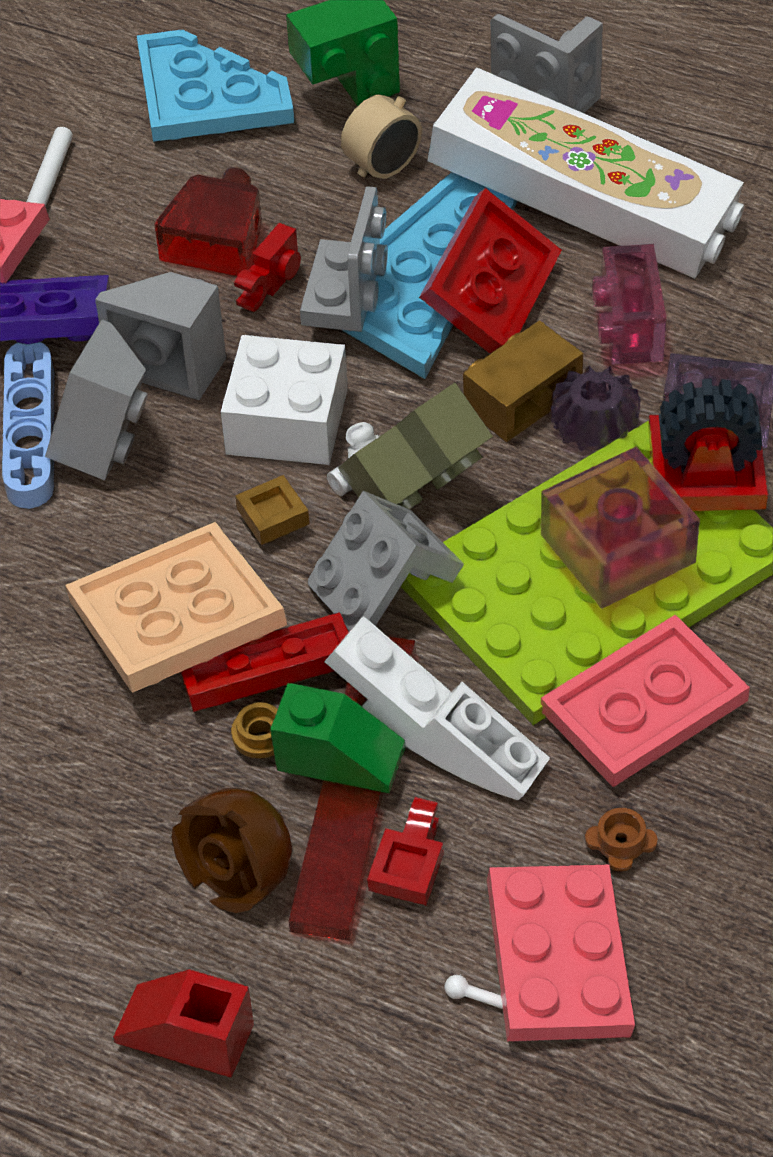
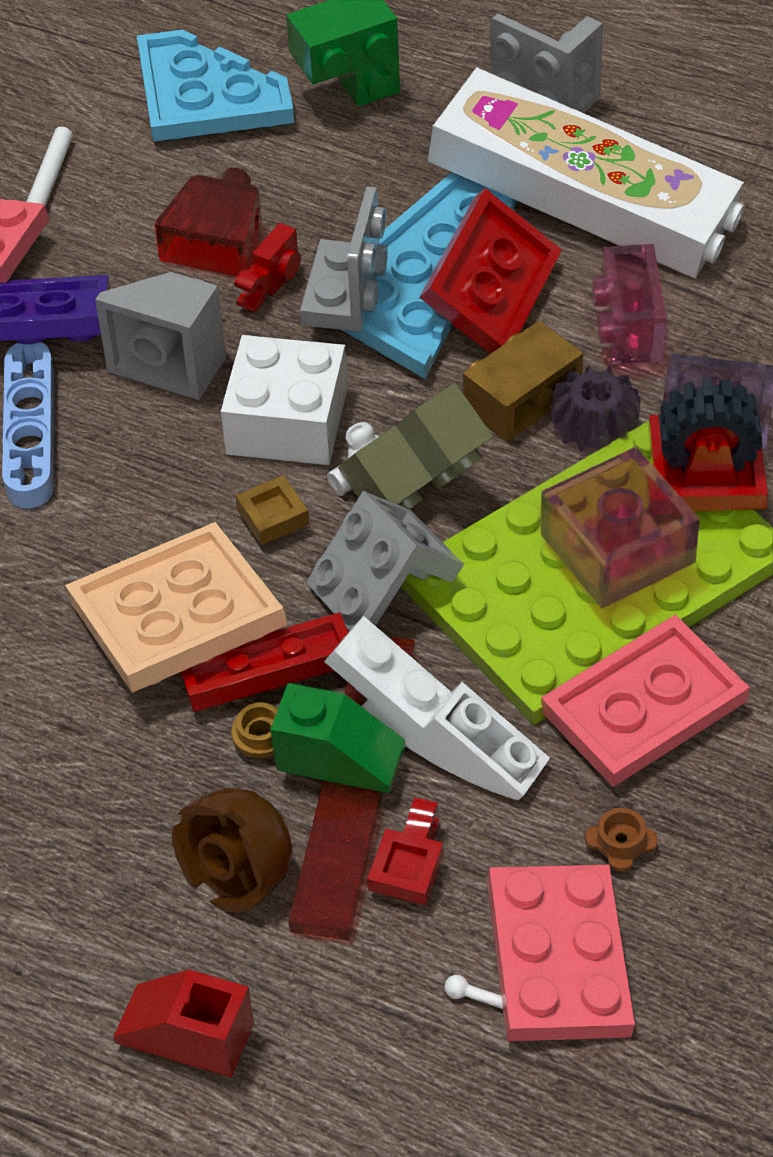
(99, 405): light grey slope -> none
(381, 136): tan piece -> none

